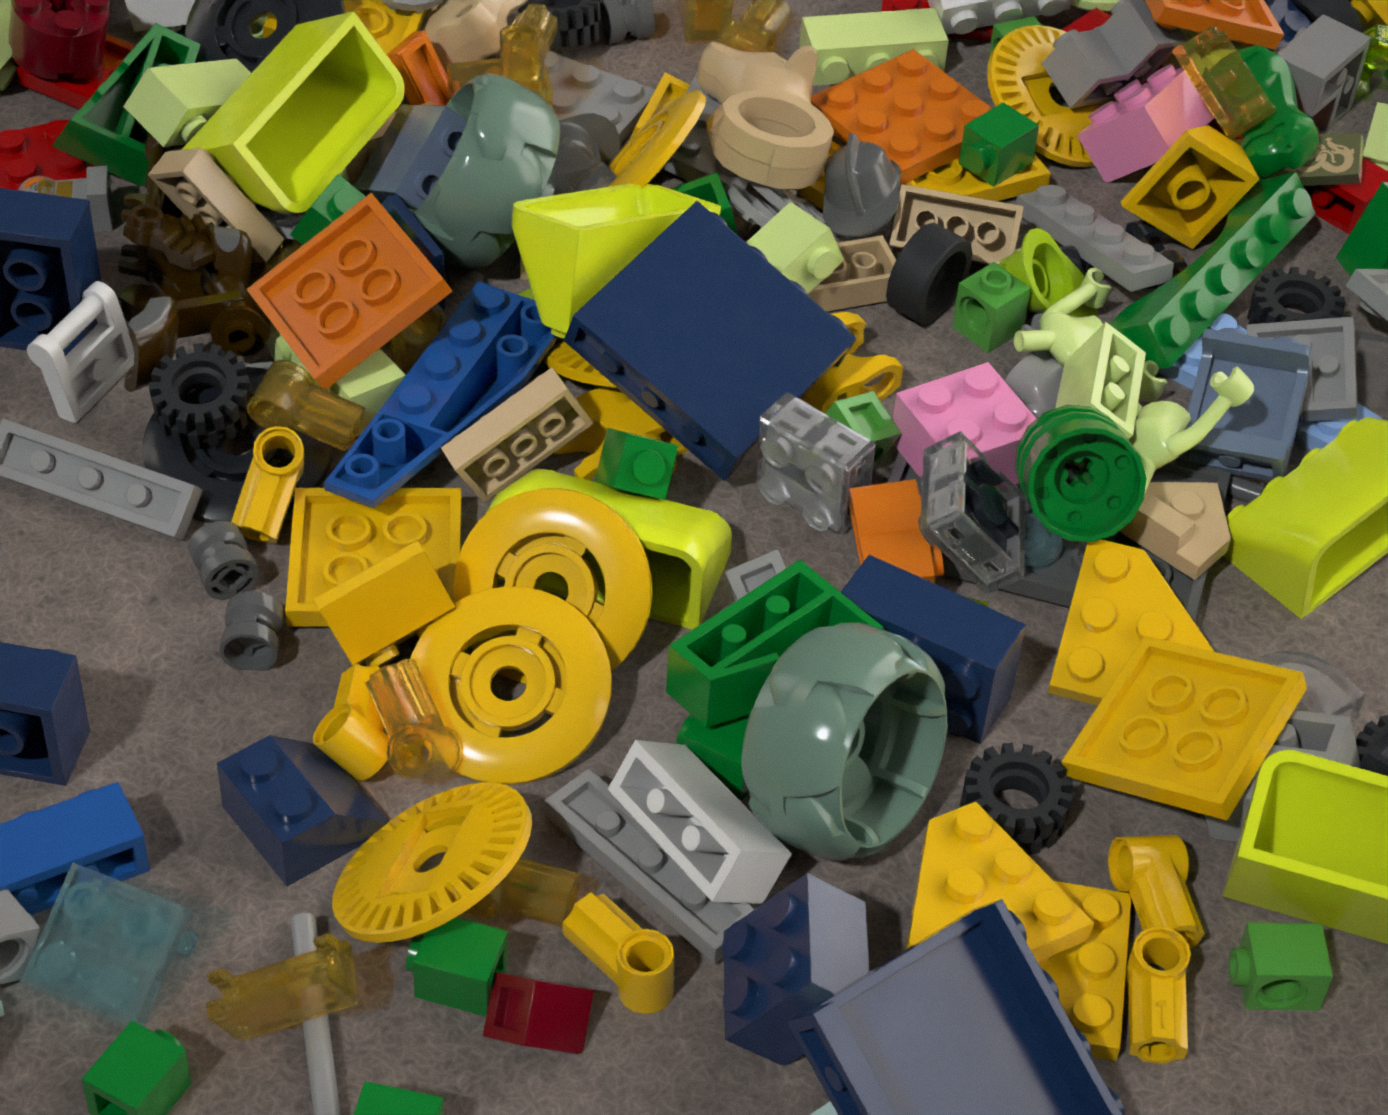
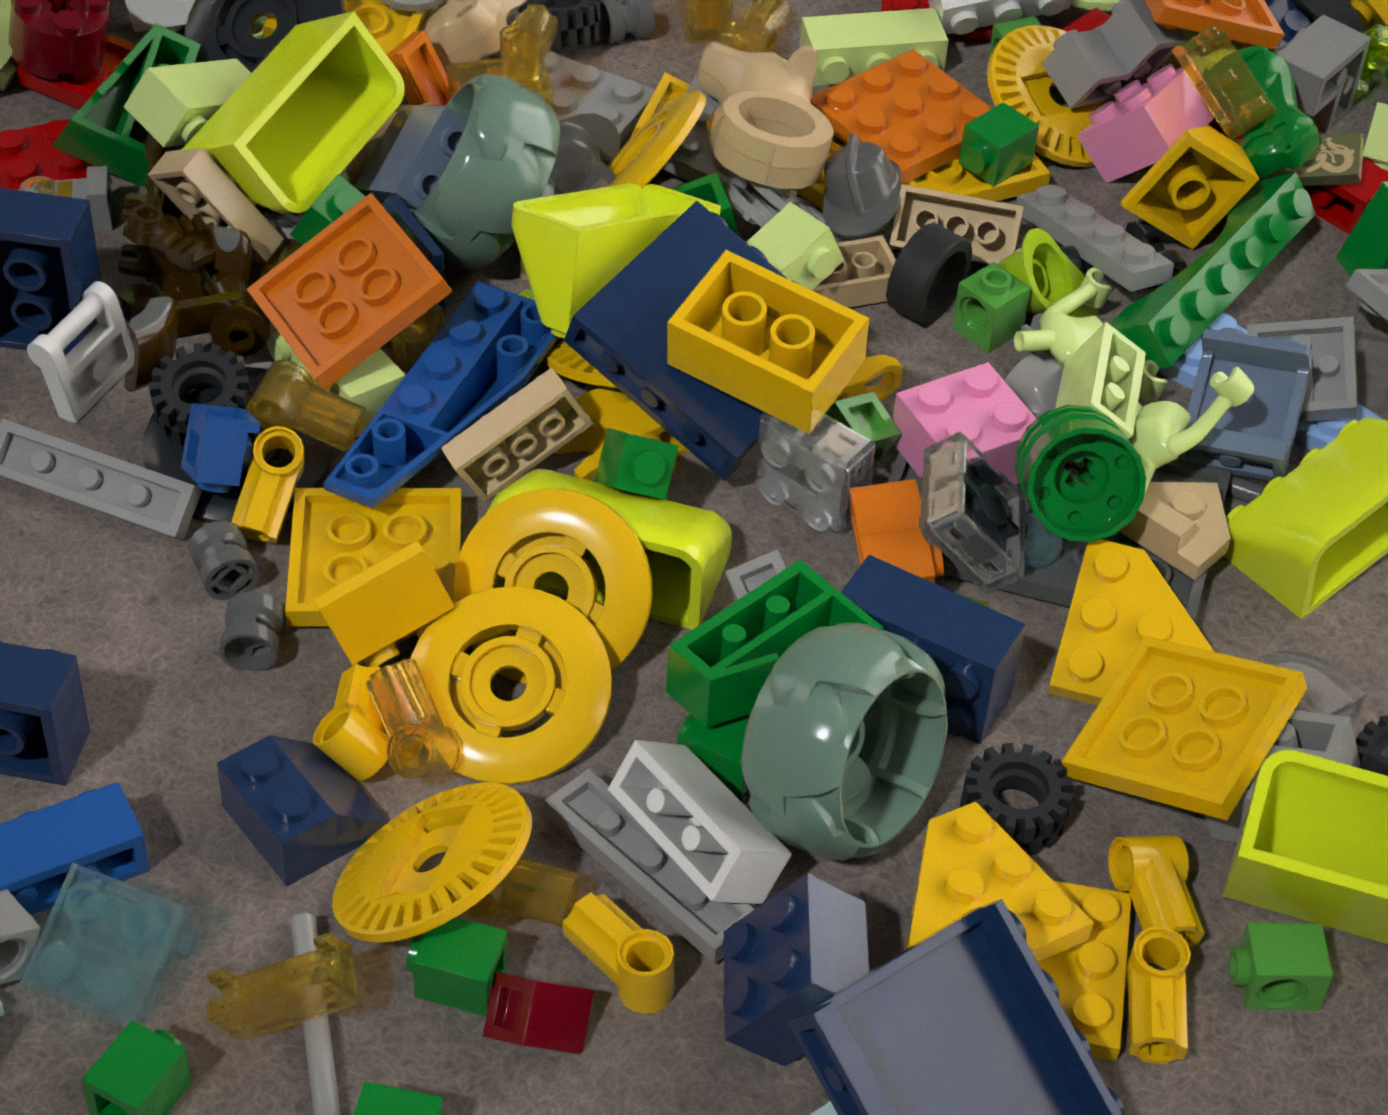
(218, 445): none -> blue brick
(767, 341): none -> yellow brick
(1297, 292): black tyre -> none

